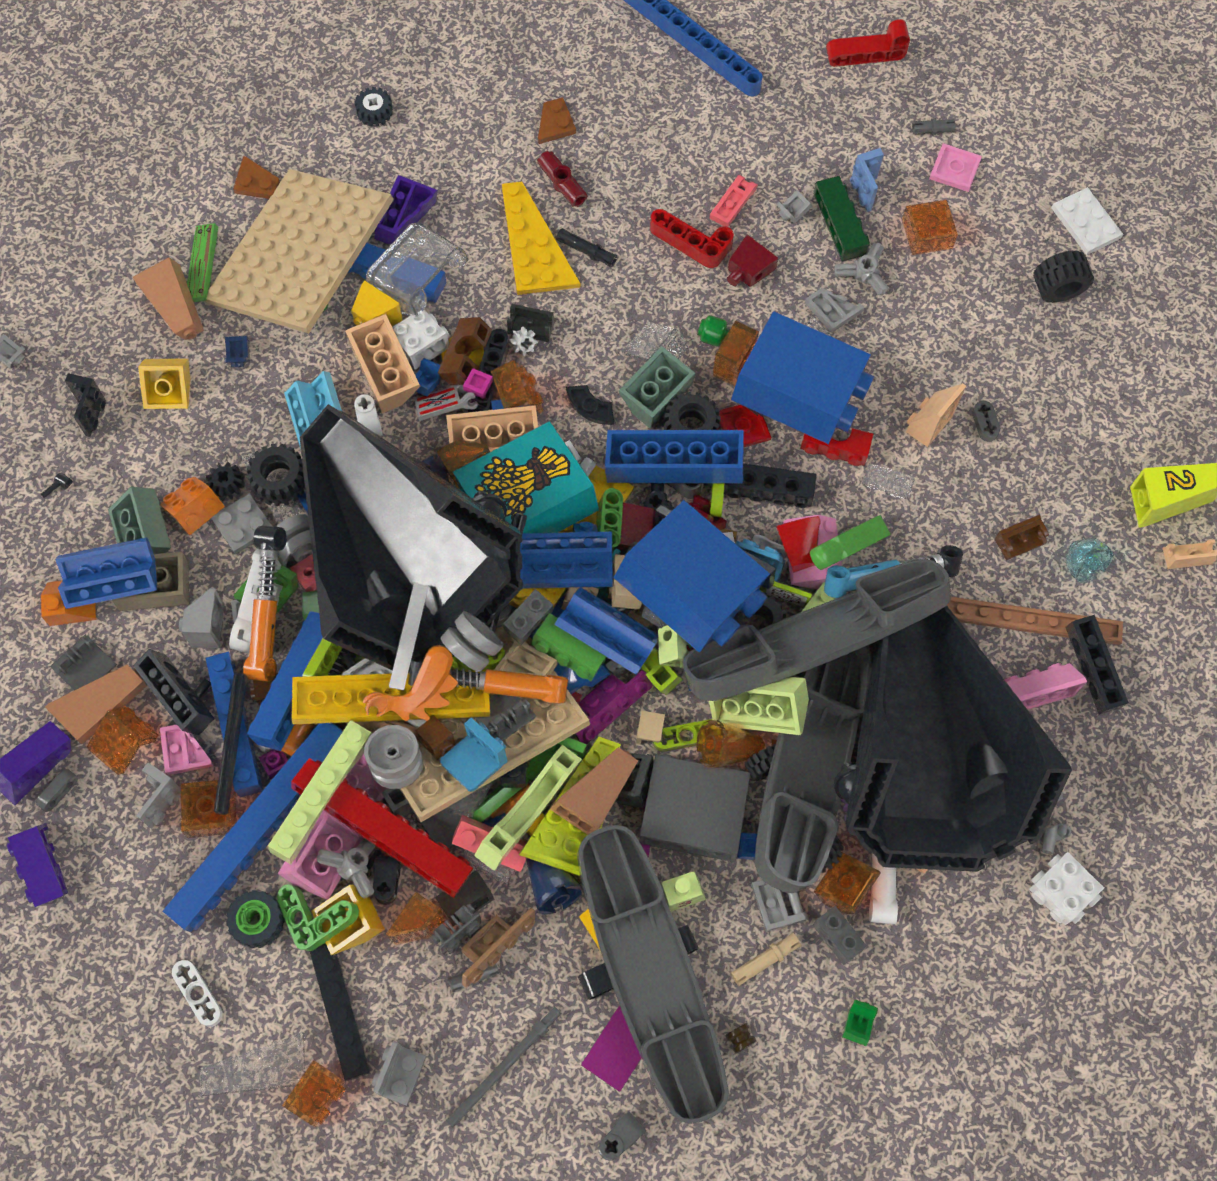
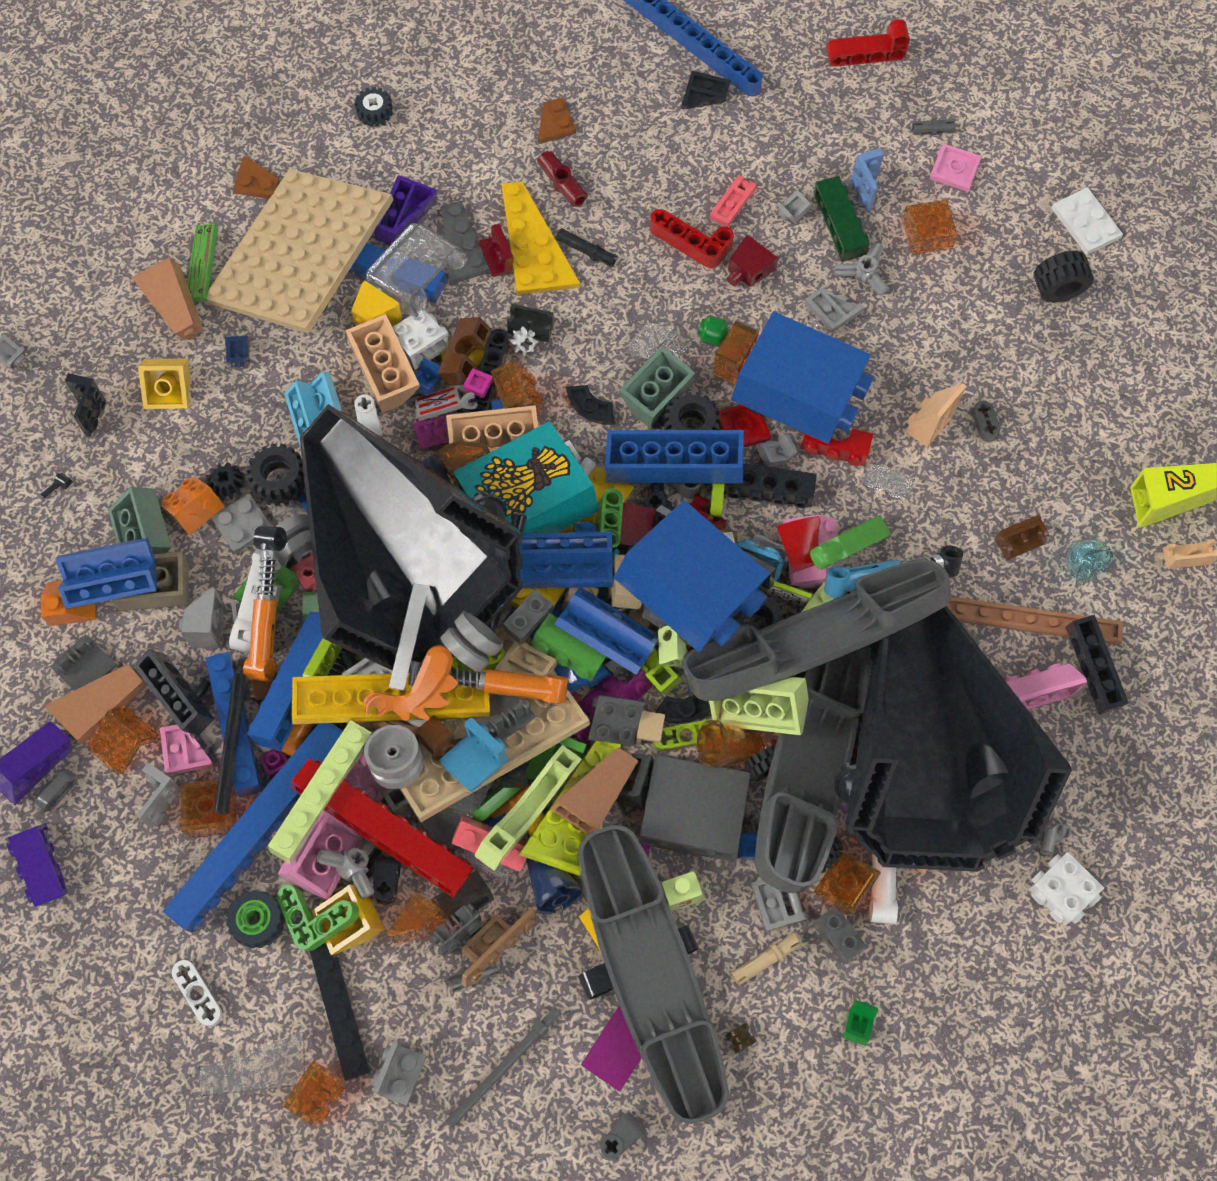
(432, 431): none -> magenta bracket
(460, 232): none -> dark grey wing
(497, 252): none -> dark red bracket
(615, 720): none -> dark grey hinge
(683, 710): none -> black tile
(705, 90): none -> black wing
(777, 452): none -> light grey bracket

